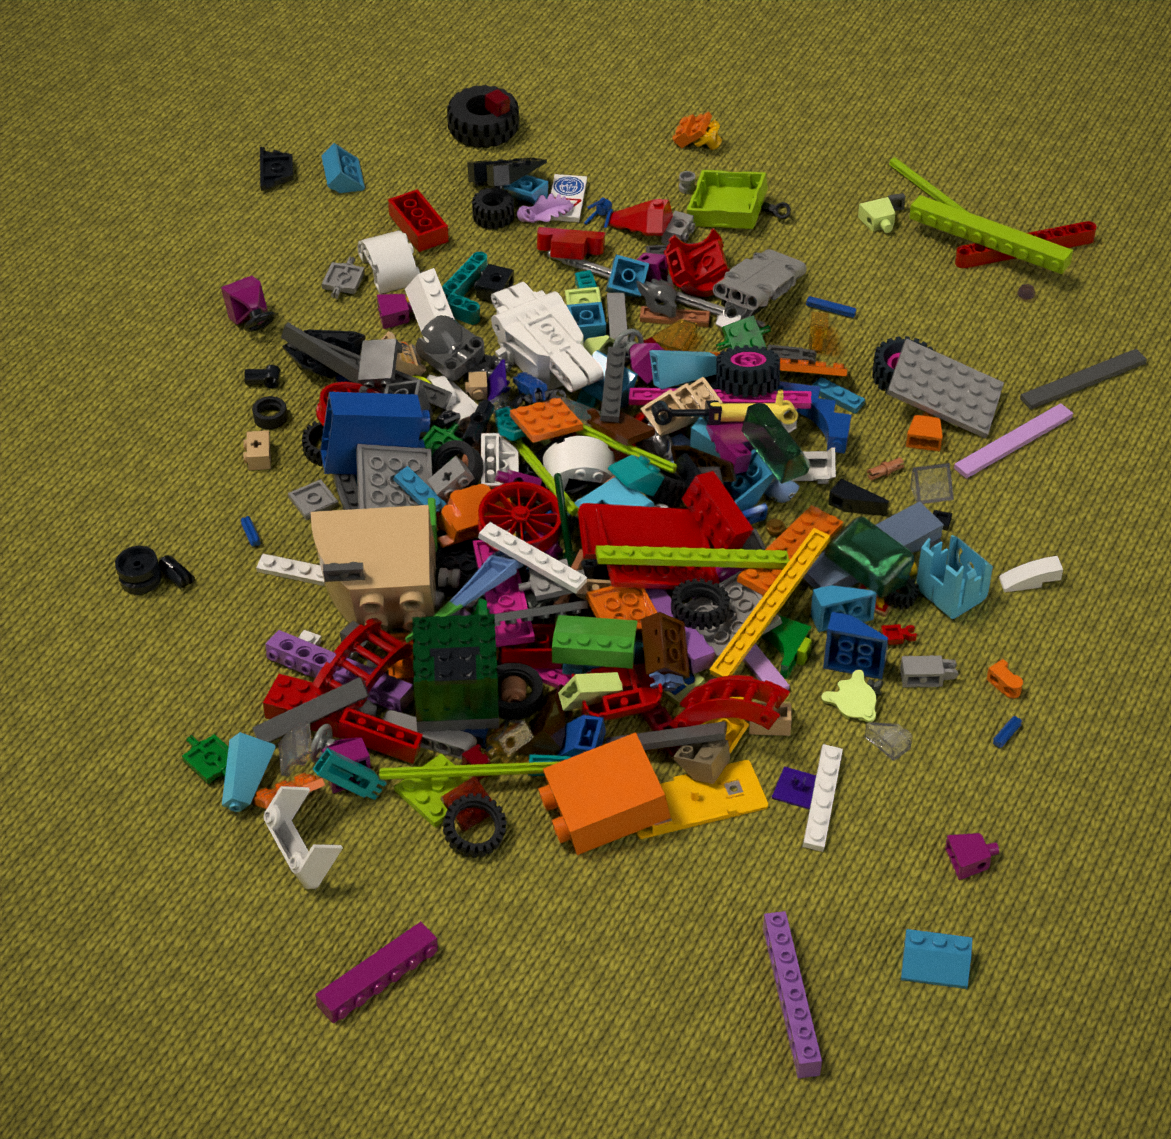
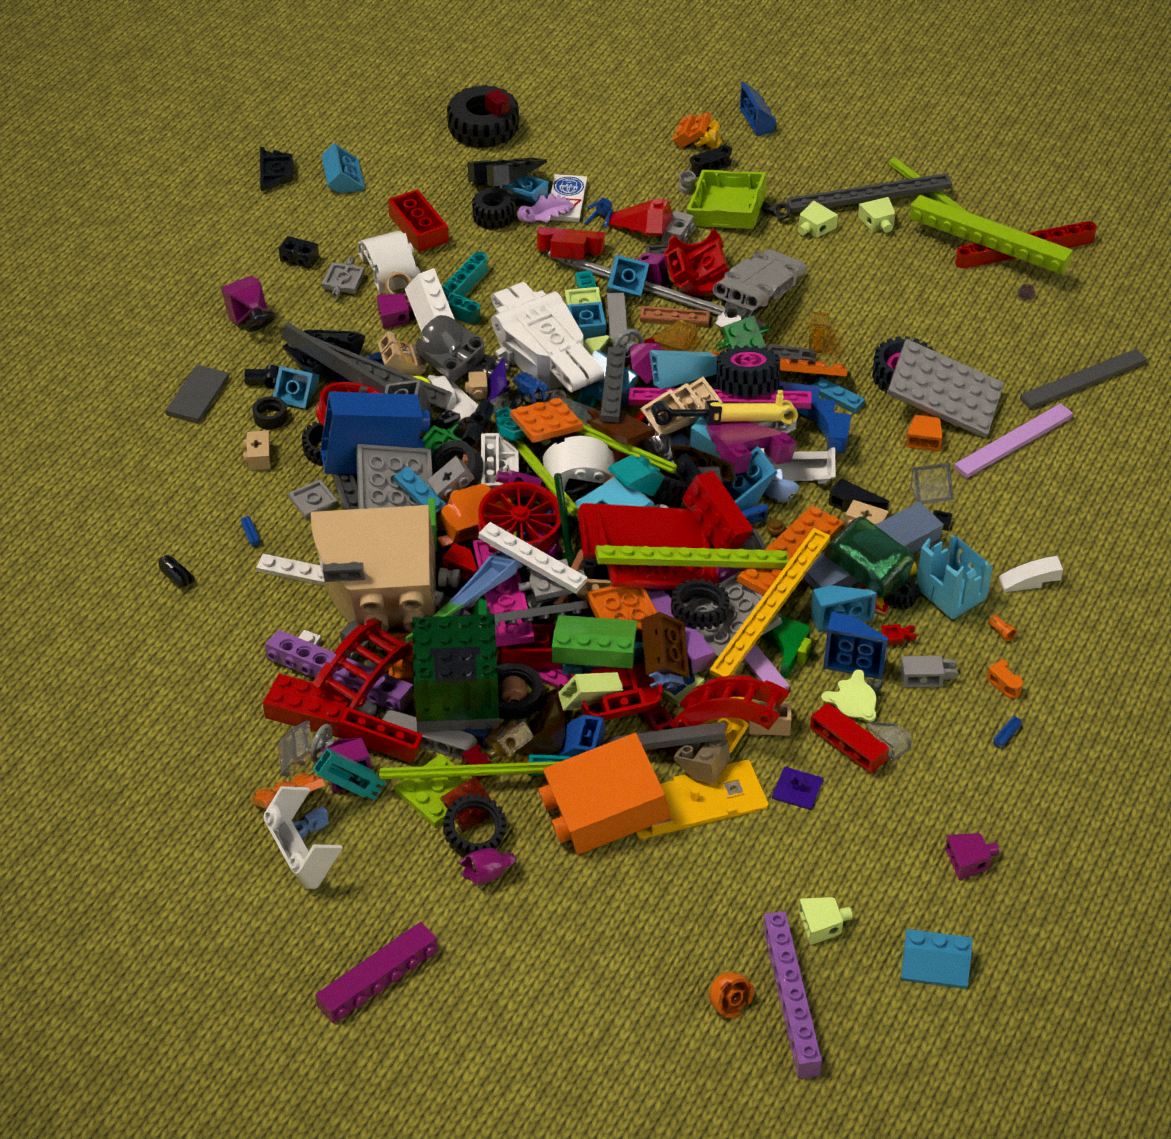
(138, 570): black wheel -> none
(197, 394): none -> dark grey tile
(207, 757): green plate -> none
(244, 770): medium azure slope -> none
(295, 386): none -> dark azure slope
(299, 252): none -> black brick
(312, 710): dark grey tile -> none
(313, 821): none -> medium blue plate
(378, 362): panel -> none
(405, 277): none -> tan piece
(460, 558): none -> red slope
(488, 864): none -> magenta piece
(493, 280): black brick -> none
(659, 292): dark grey piece -> none
(711, 160): none -> black piece
(730, 994): none -> orange cylinder
(756, 111): none -> blue slope
(774, 443): clear green windscreen -> none
(817, 220): none -> yellowish green torso
(822, 798): white plate -> none
(822, 918): none -> yellowish green torso
(831, 306): blue axle -> none
(849, 737): none -> red brick
(870, 512): none -> tan brick
(872, 192): none -> dark grey plate
(885, 468): nougat pin -> none
(897, 201): dark grey tile -> none
(1005, 630): none -> orange pin

